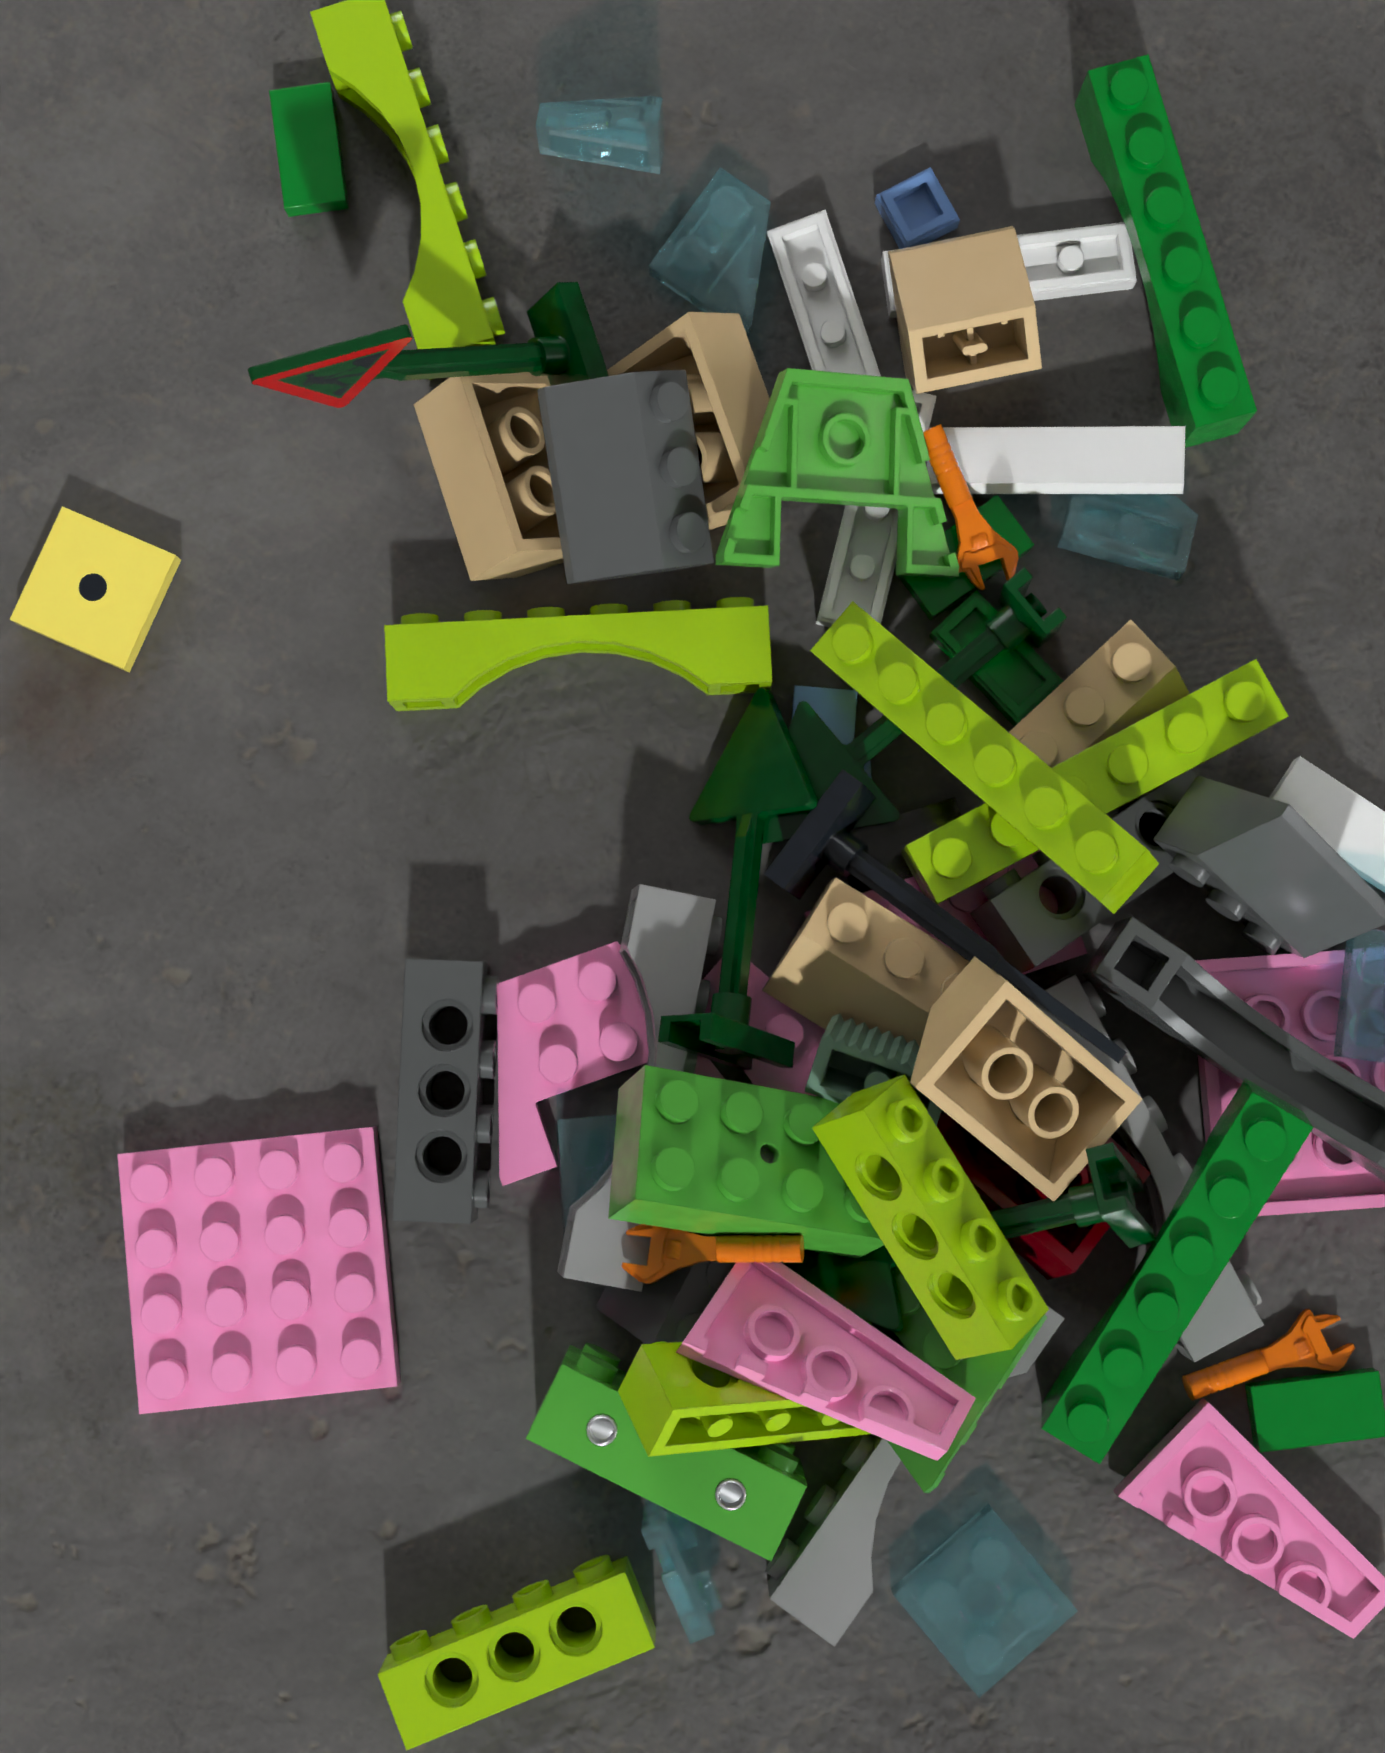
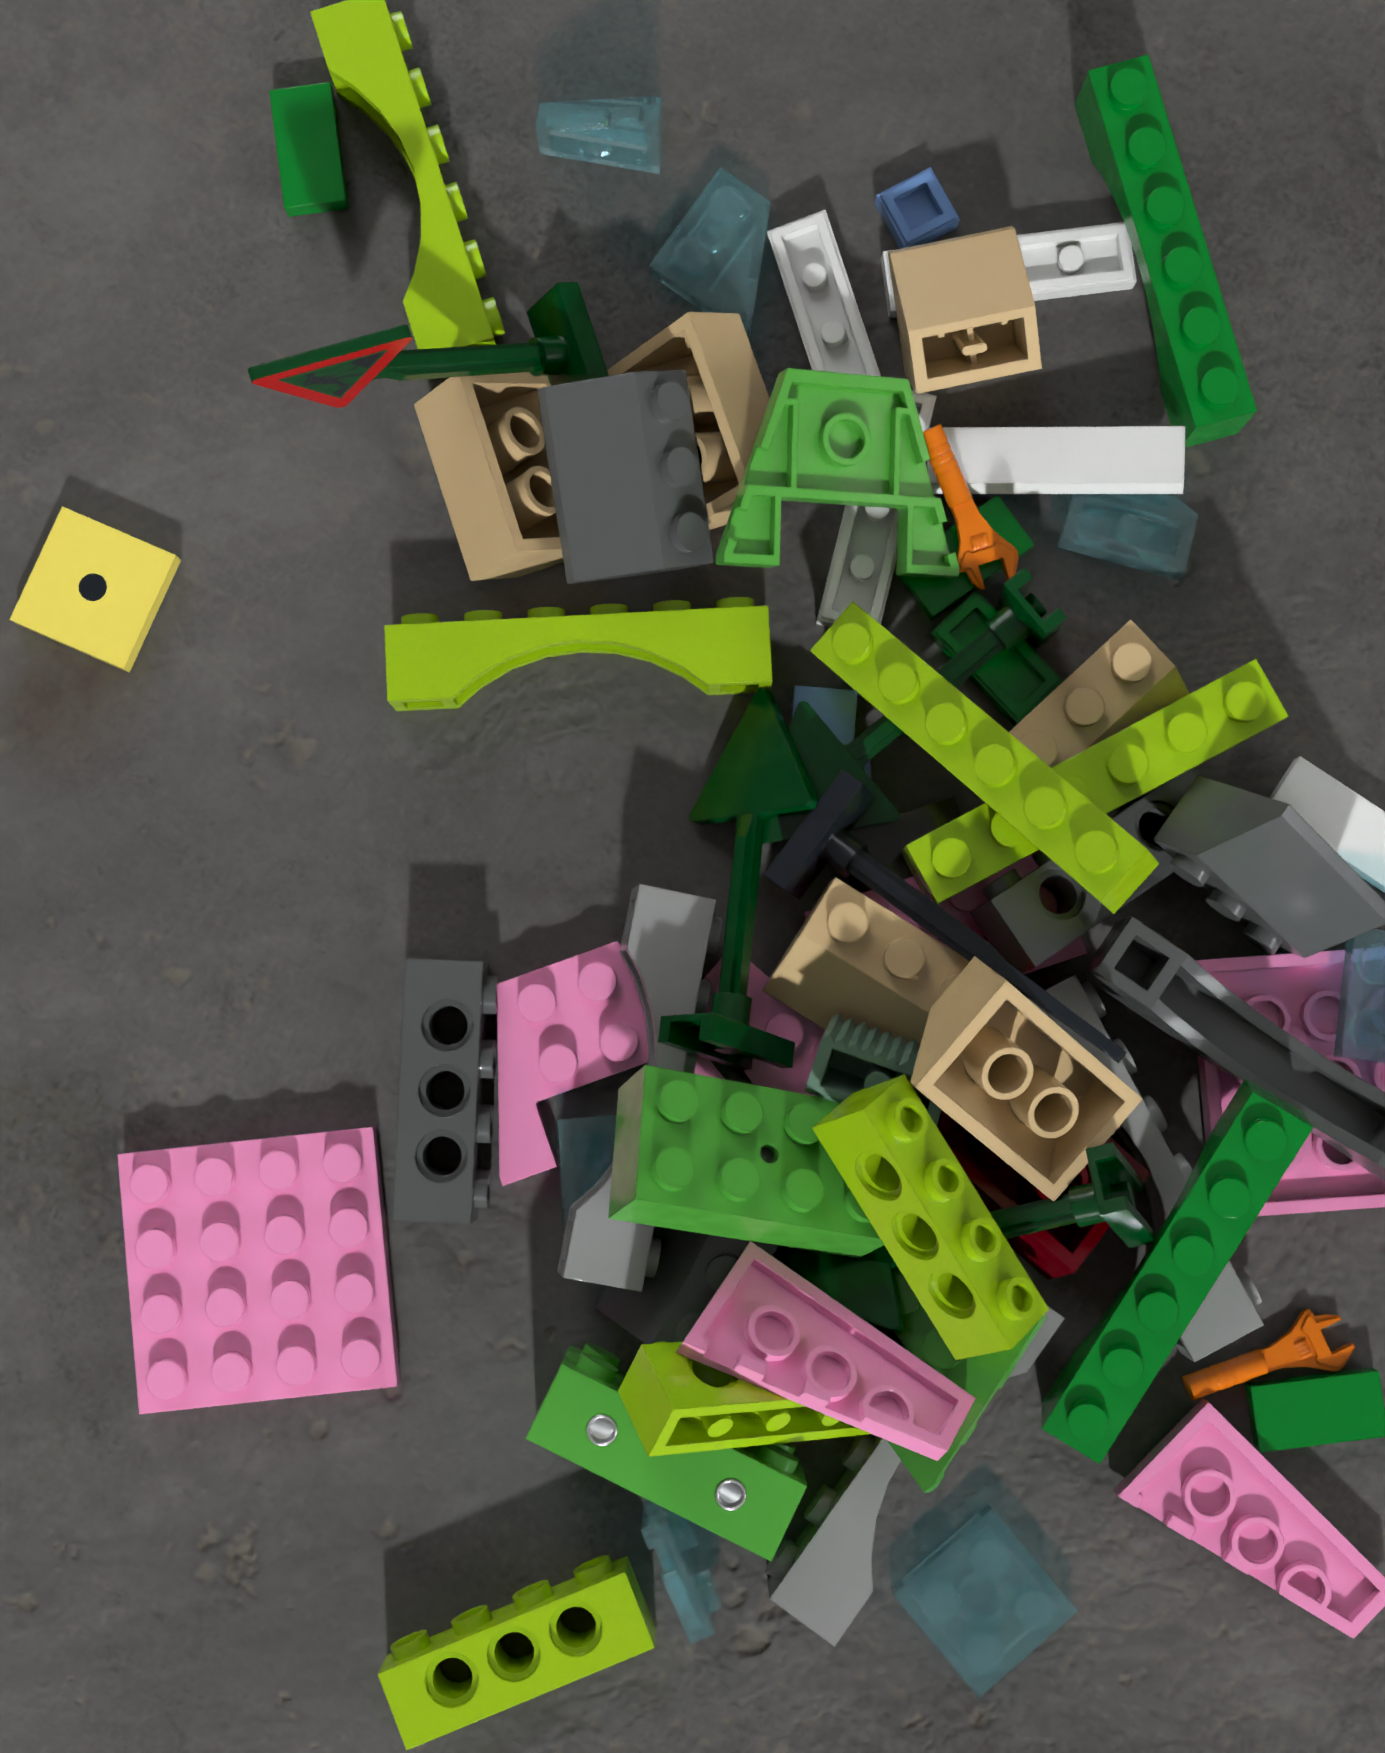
(679, 1249): orange piece -> none

